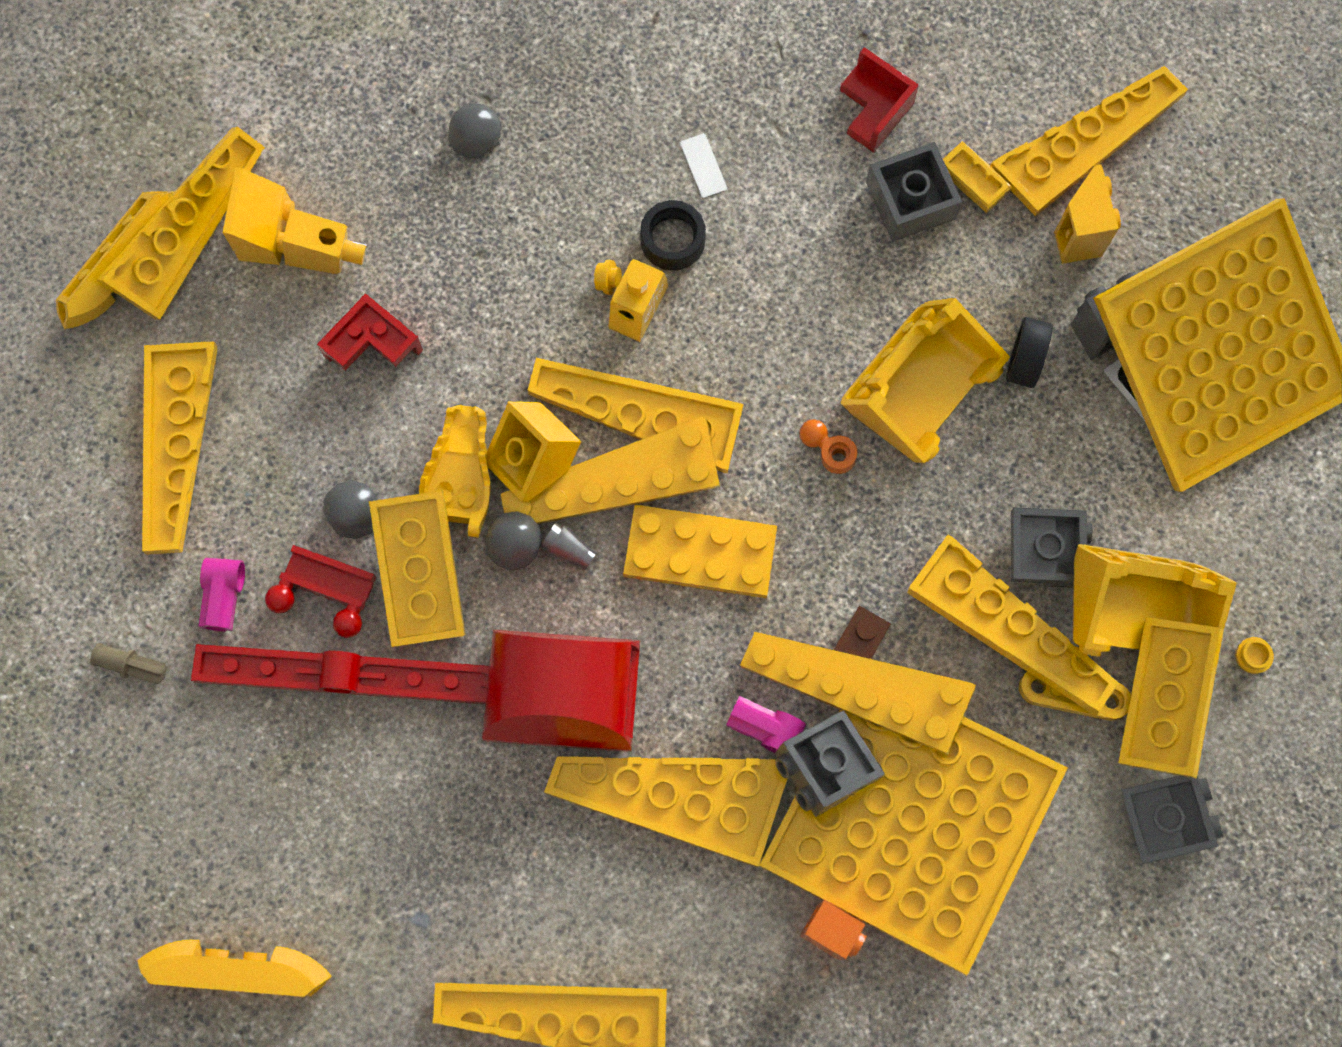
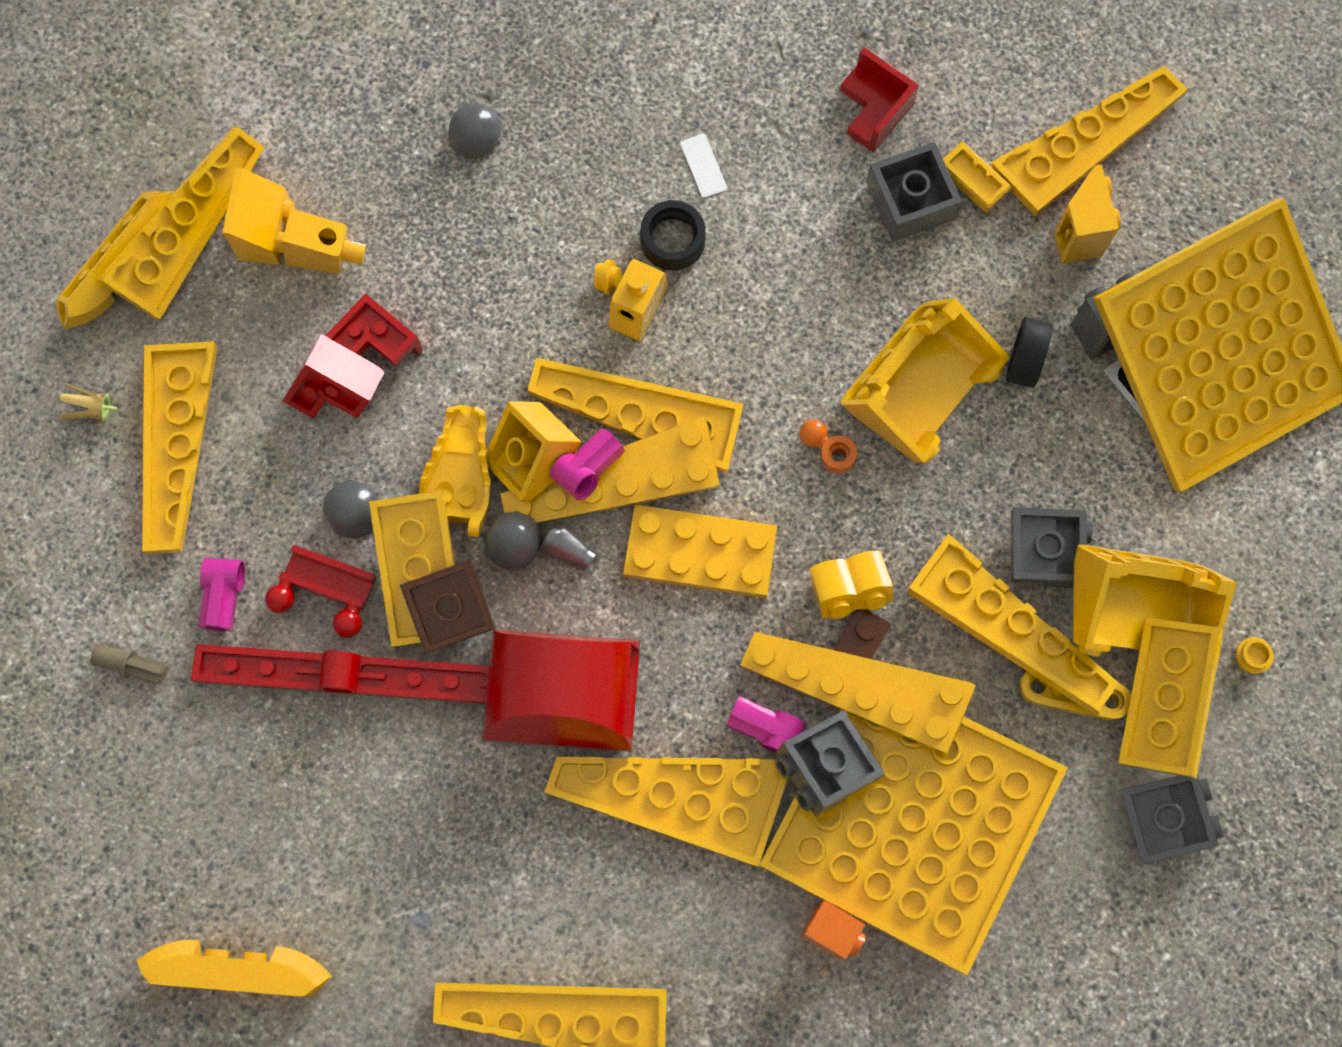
(97, 404): none -> pearl gold piece
(333, 376): none -> panel
(448, 606): none -> reddish brown tile
(581, 471): none -> dark pink piece
(851, 584): none -> yellow brick

